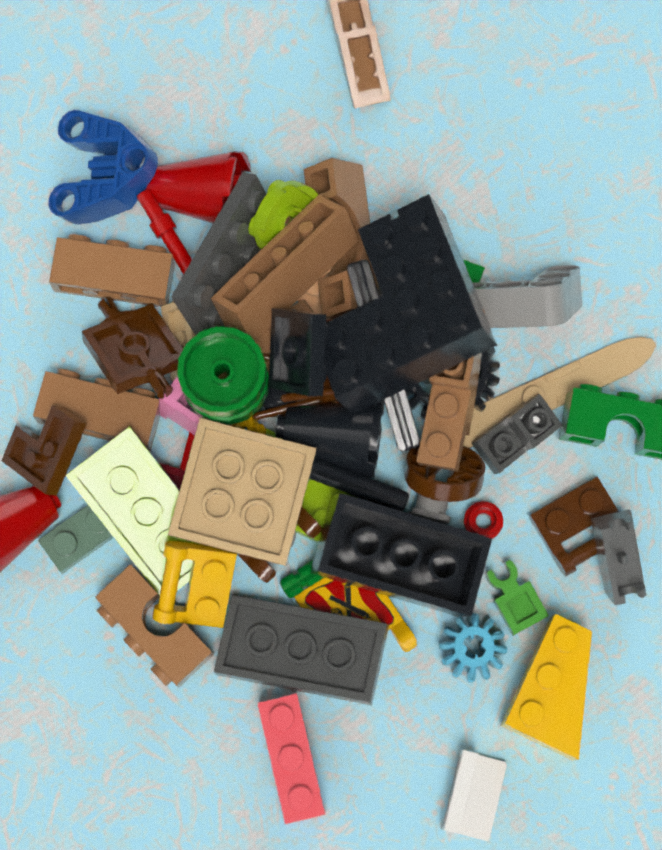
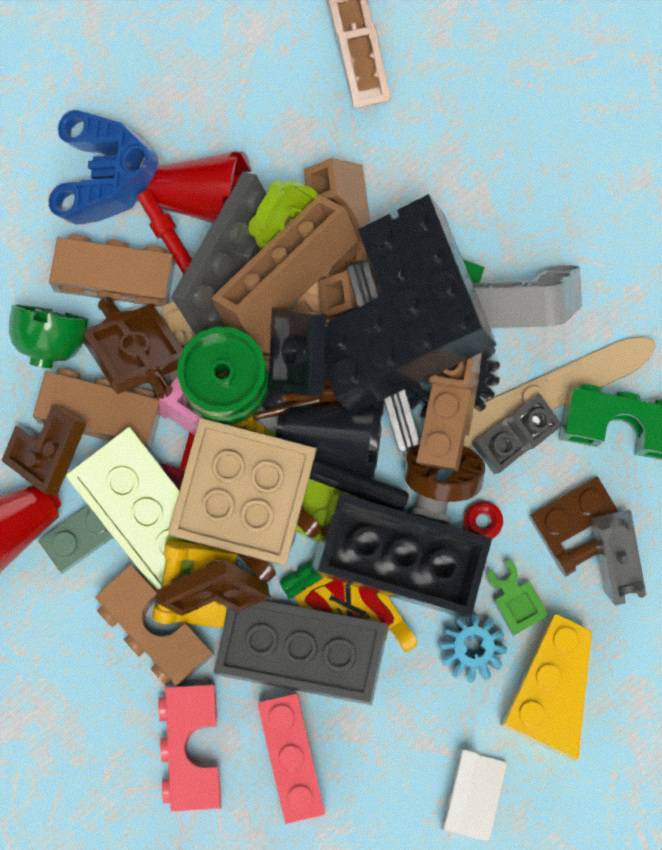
(46, 334): none -> green cylinder
(187, 711): none -> coral arch
(216, 582): none -> reddish brown plate

